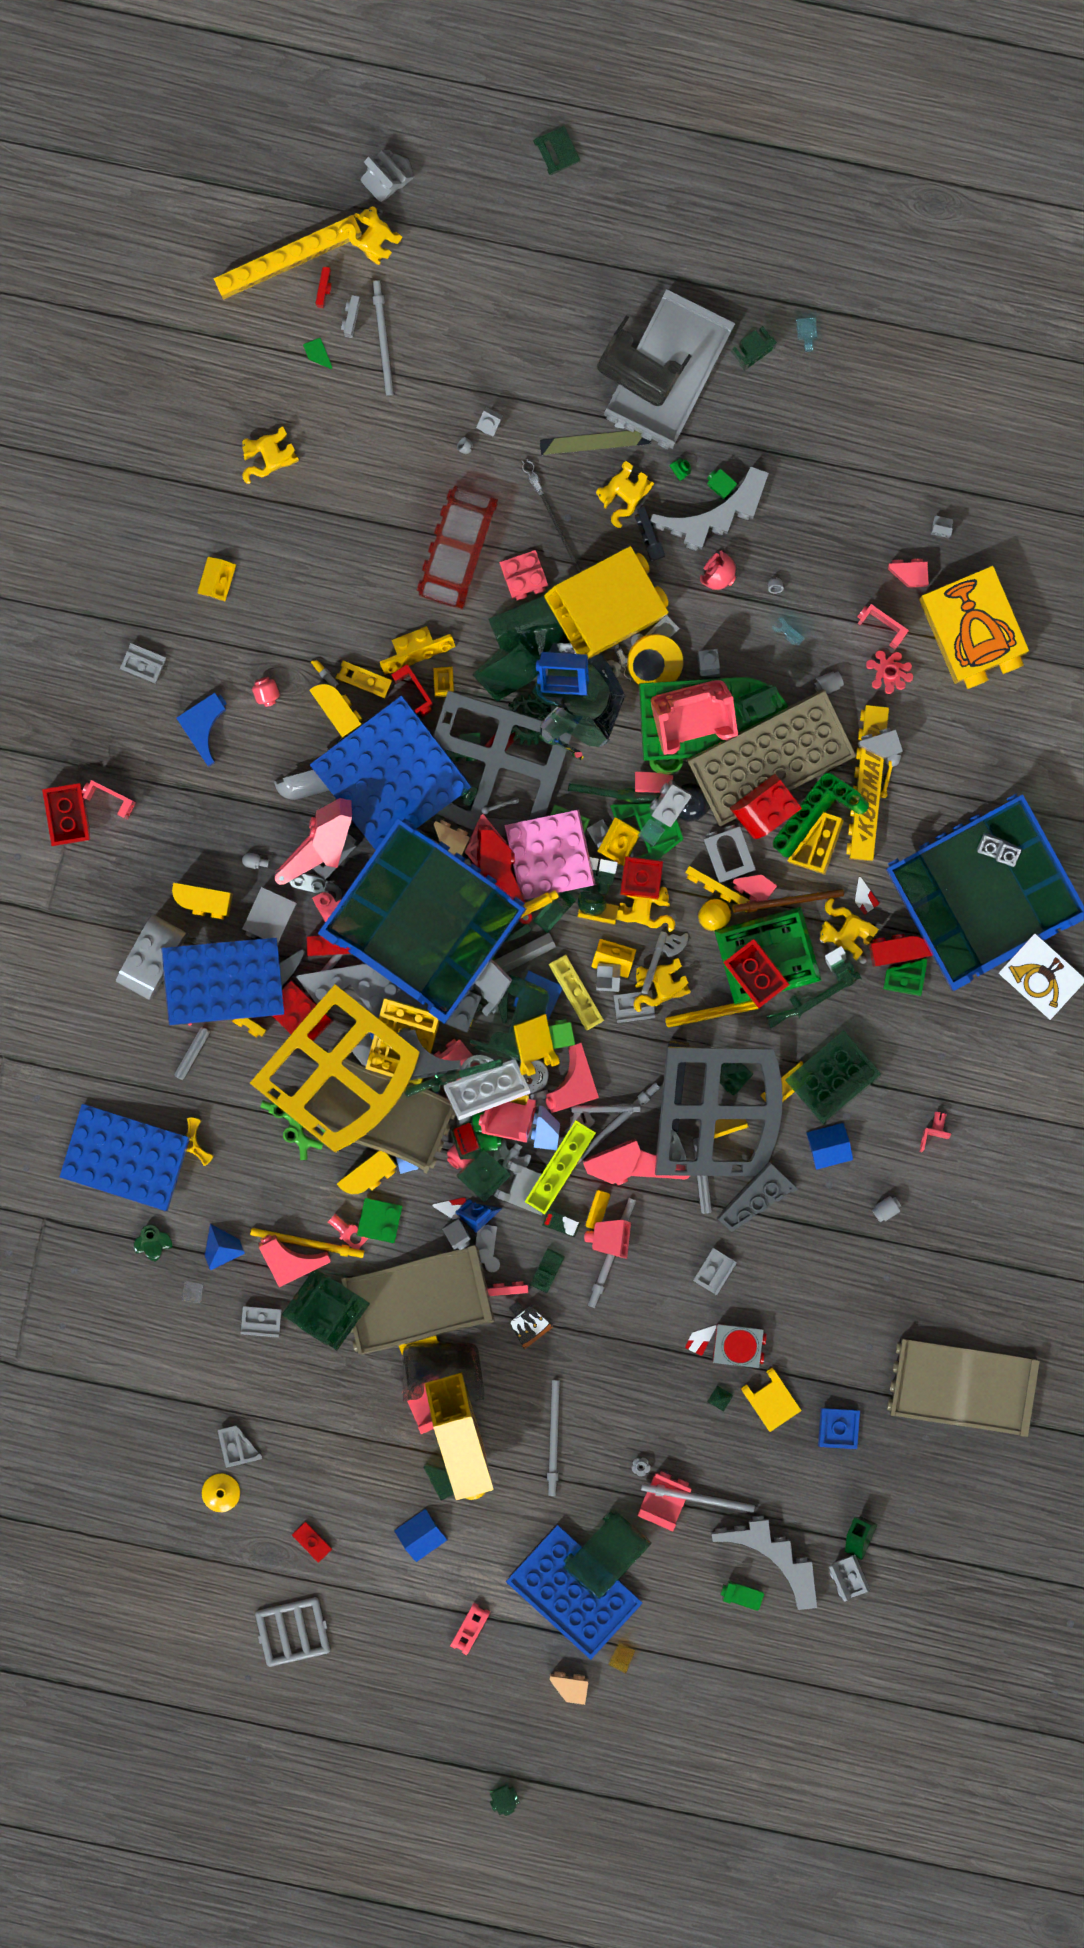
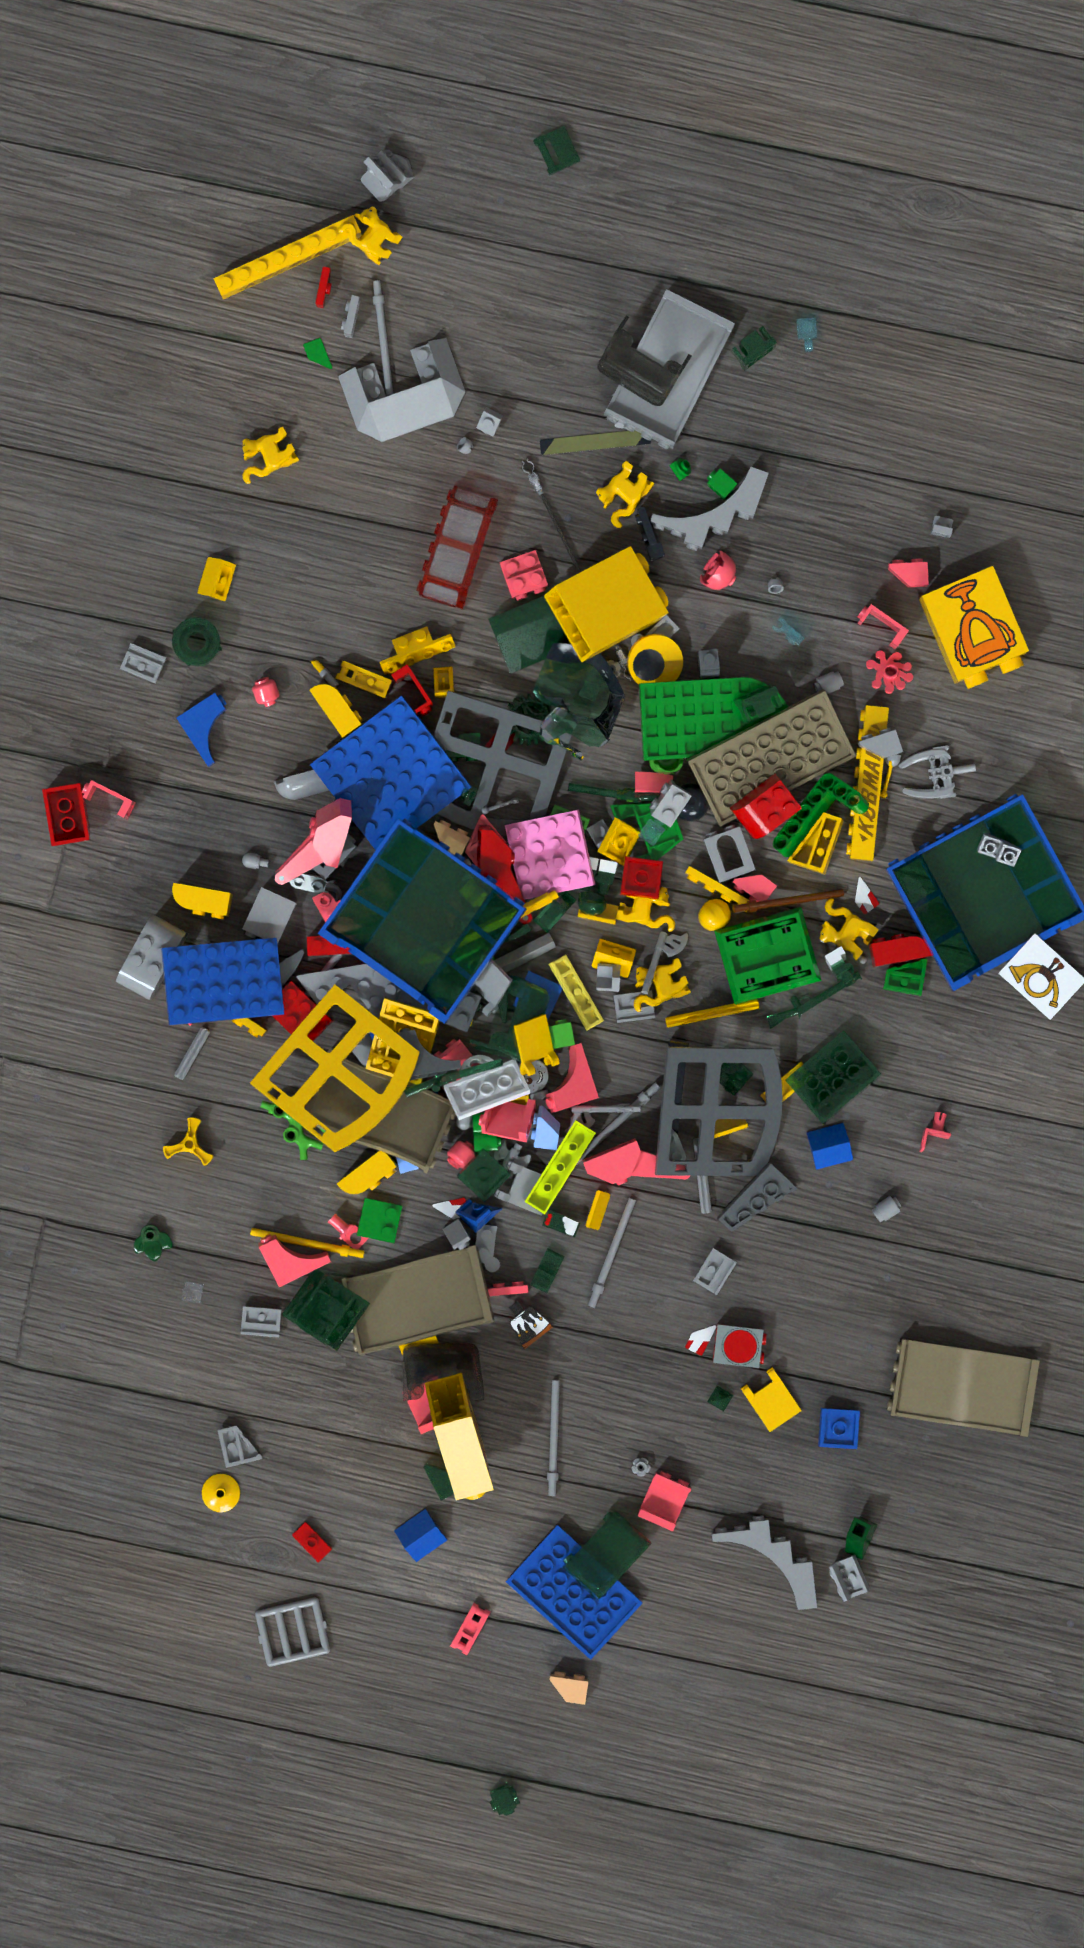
(124, 1157): blue plate -> none
(190, 627): none -> clear green piece
(221, 1247): blue slope -> none
(409, 409): none -> light grey slope
(466, 1141): slope -> none
(507, 670): clear green slope -> none
(563, 684): blue window -> none
(610, 1237): coral torso -> none
(621, 1657): clear yellow panel -> none
(660, 1490): light grey bar -> none
(694, 714): coral windscreen -> none
(742, 1595): green bracket -> none
(756, 973): red brick -> none
(944, 772): none -> light grey bar

